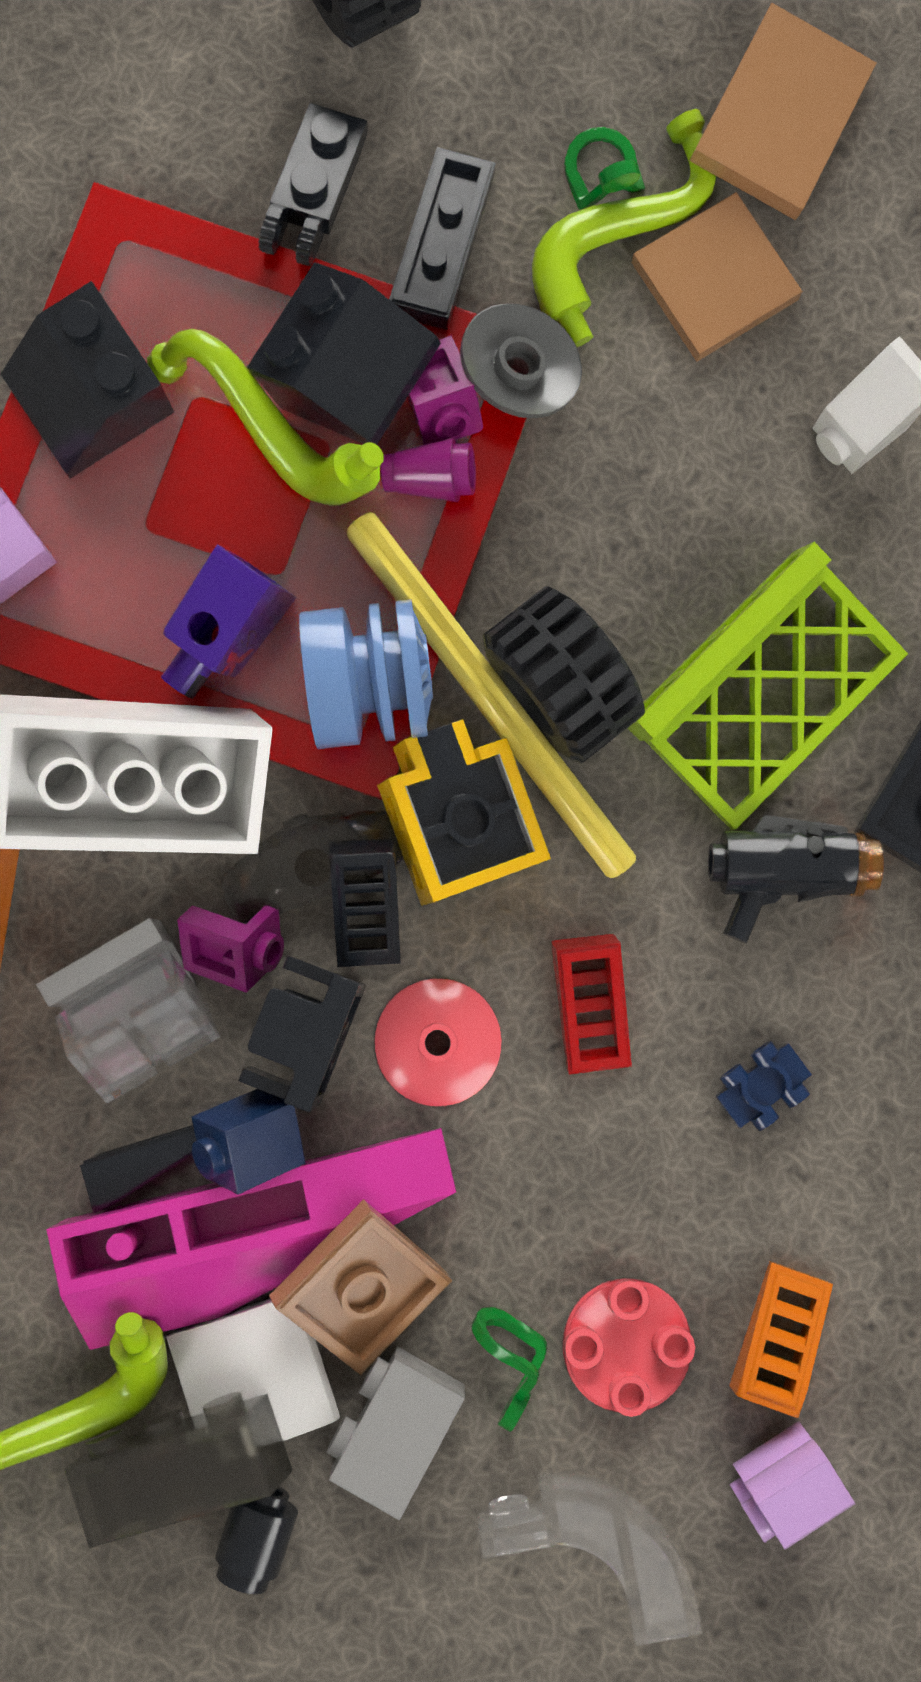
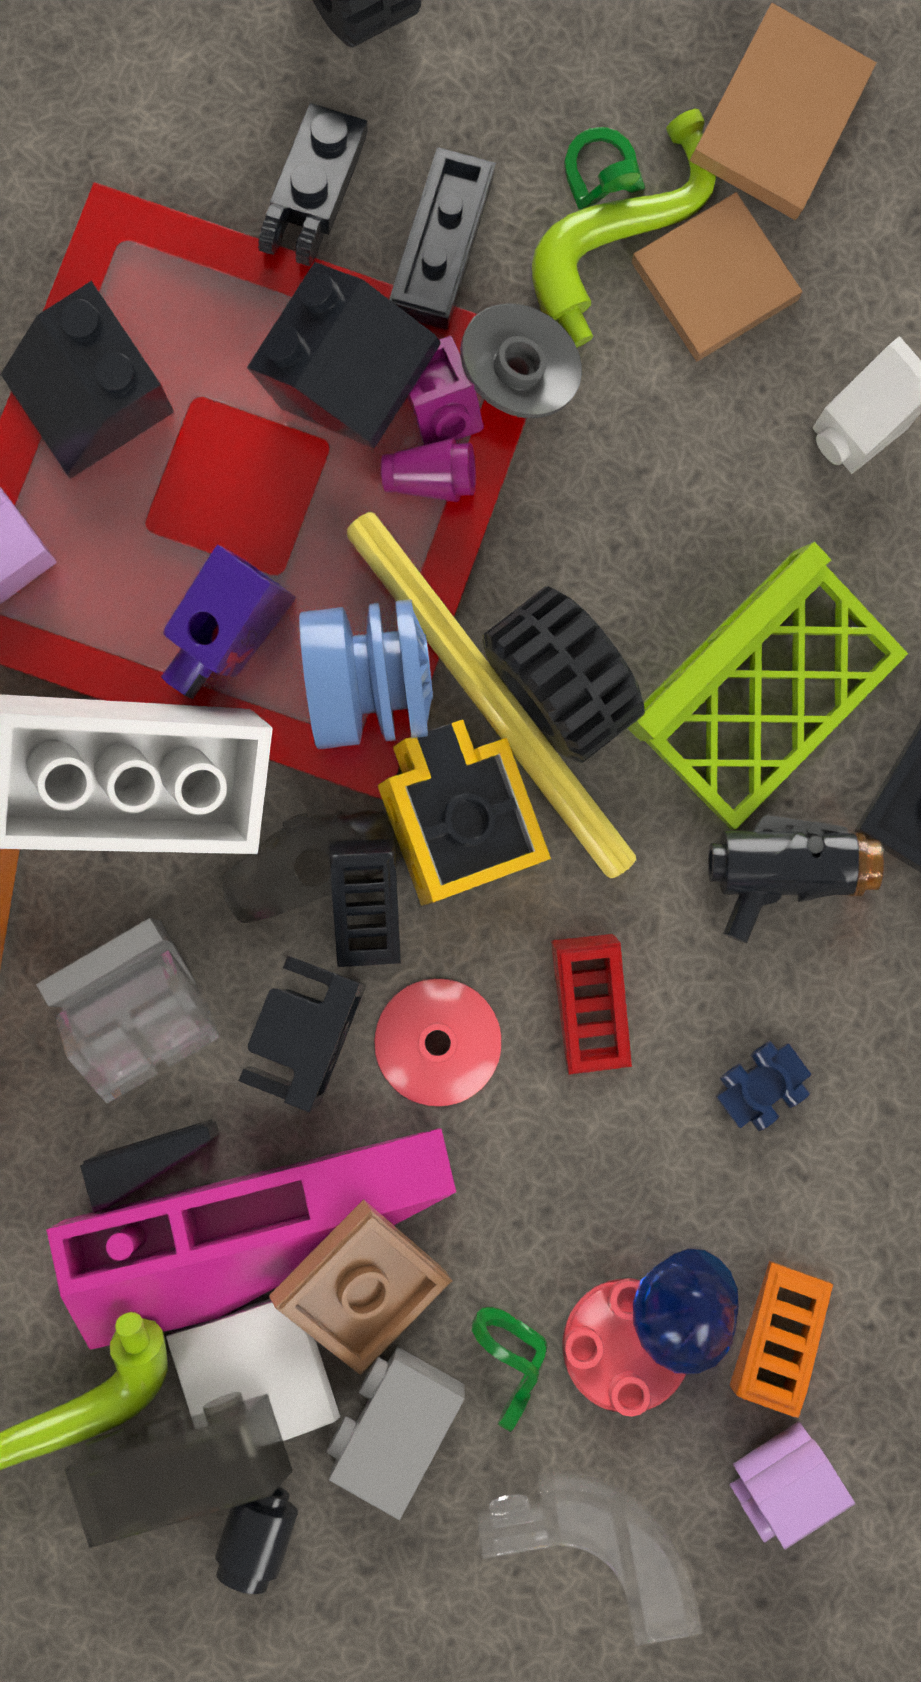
(230, 949): magenta bracket -> none
(247, 1141): dark blue brick -> none
(328, 481): lime animal -> none
(687, 1311): none -> clear blue piece

